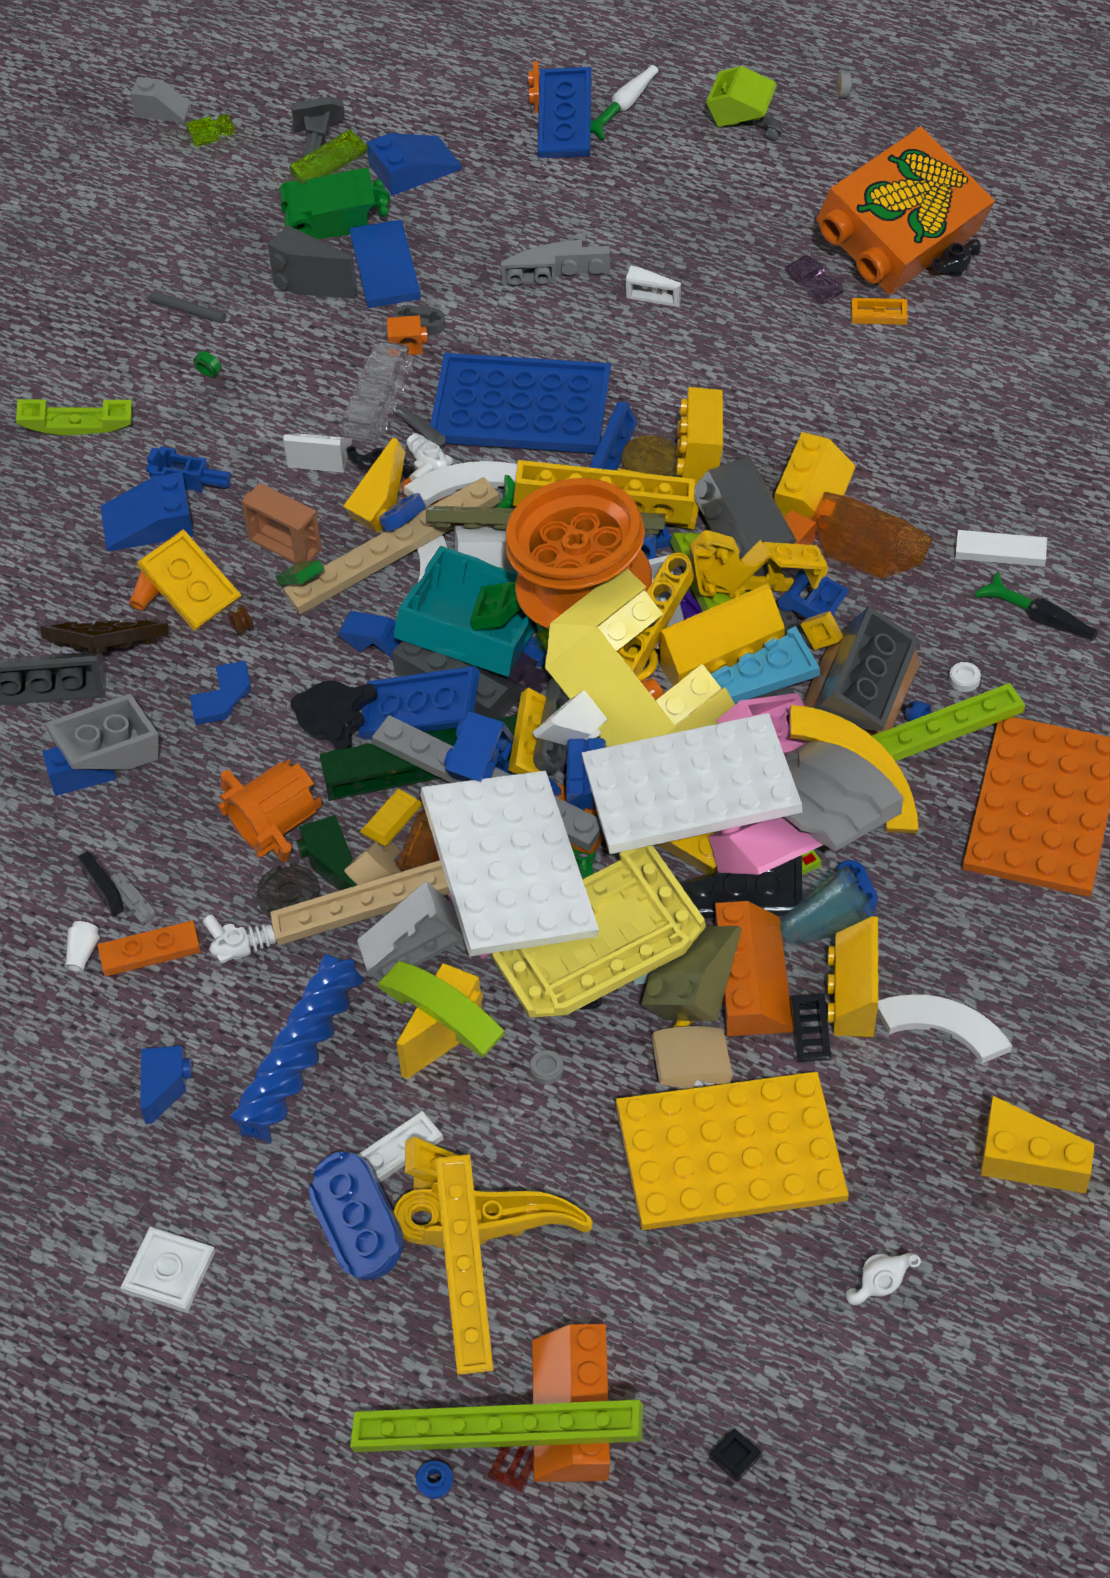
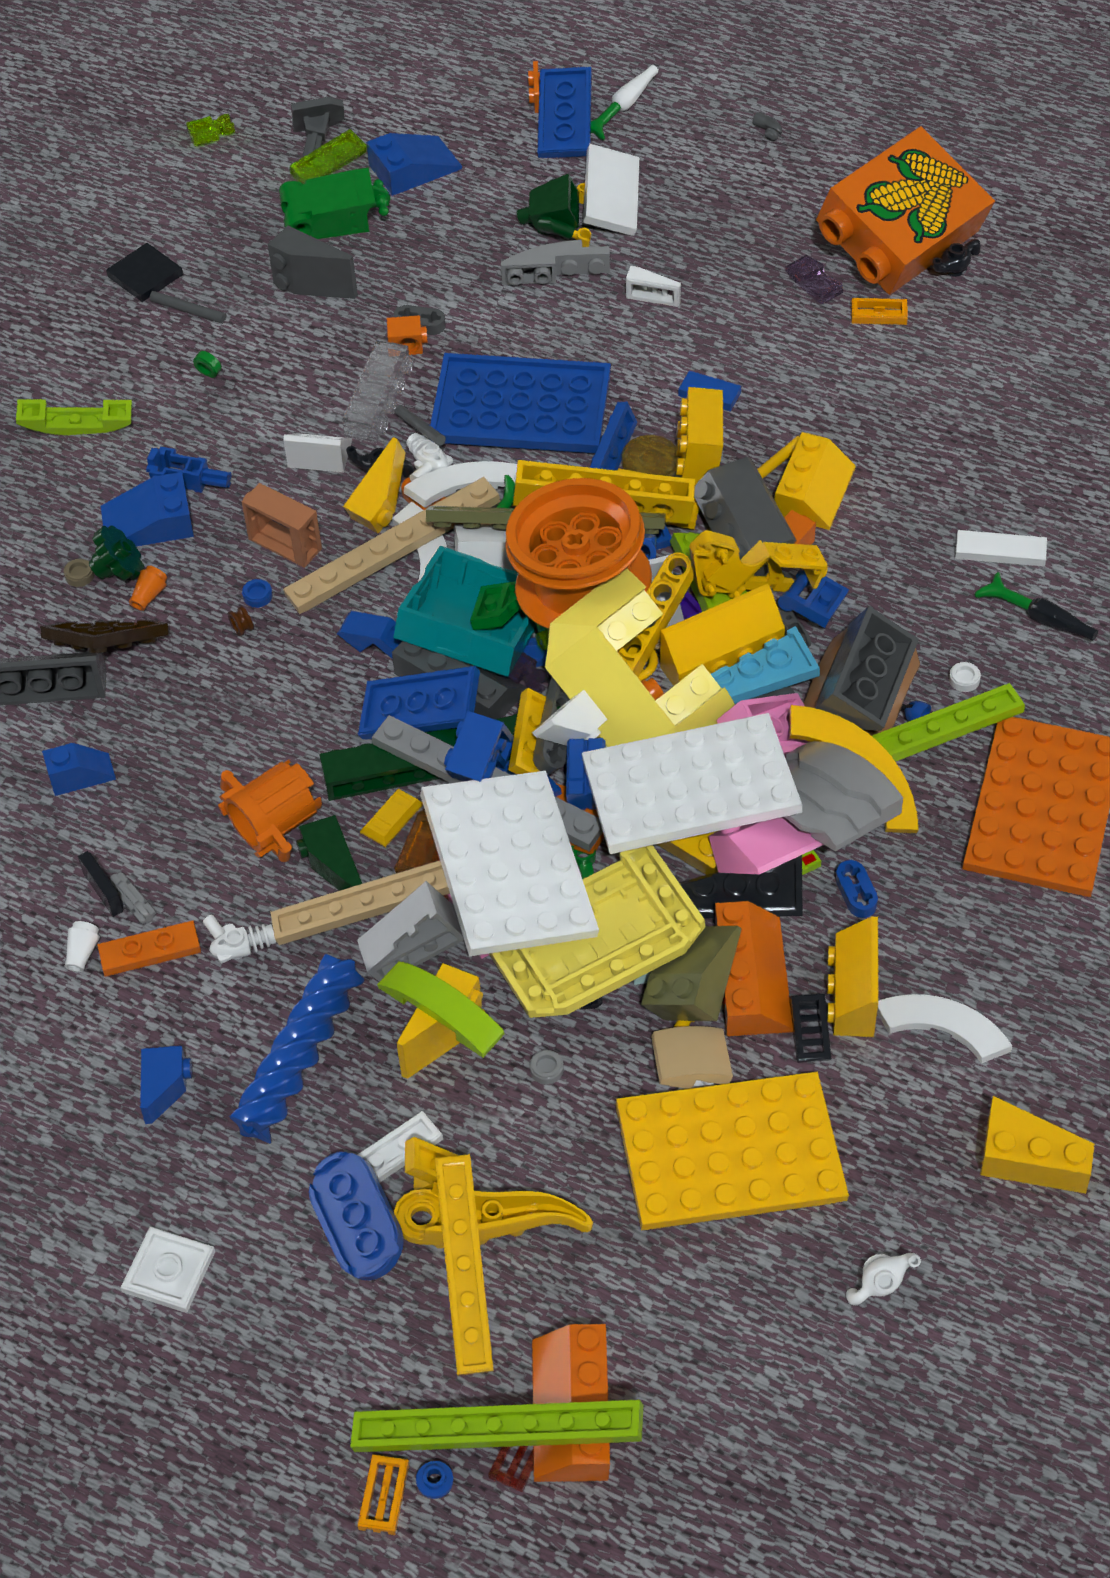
(78, 573): none -> dark tan tile
(106, 736): light grey slope -> none
(115, 555): none -> dark green plant
(144, 272): none -> black tile
(158, 101): light grey slope -> none
(188, 580): yellow tile -> none
(219, 704): blue tile -> none
(257, 593): none -> blue tile
(272, 898): clear smoke tile -> none
(300, 572): green tile -> none
(331, 711): black tile -> none
(374, 864): tan brick -> none
(378, 1524): none -> light orange tile
(384, 263): blue tile -> none
(402, 512): blue beam -> none
(555, 209): none -> dark green torso
(611, 190): none -> white tile
(730, 390): none -> blue tile
(735, 1455): black tile -> none
(739, 96): lime slope -> none
(777, 458): none -> yellow bar
(822, 630): yellow plate -> none
(827, 910): clear light blue cone -> none
(844, 85): light grey tile -> none
(868, 536): clear orange wedge -> none

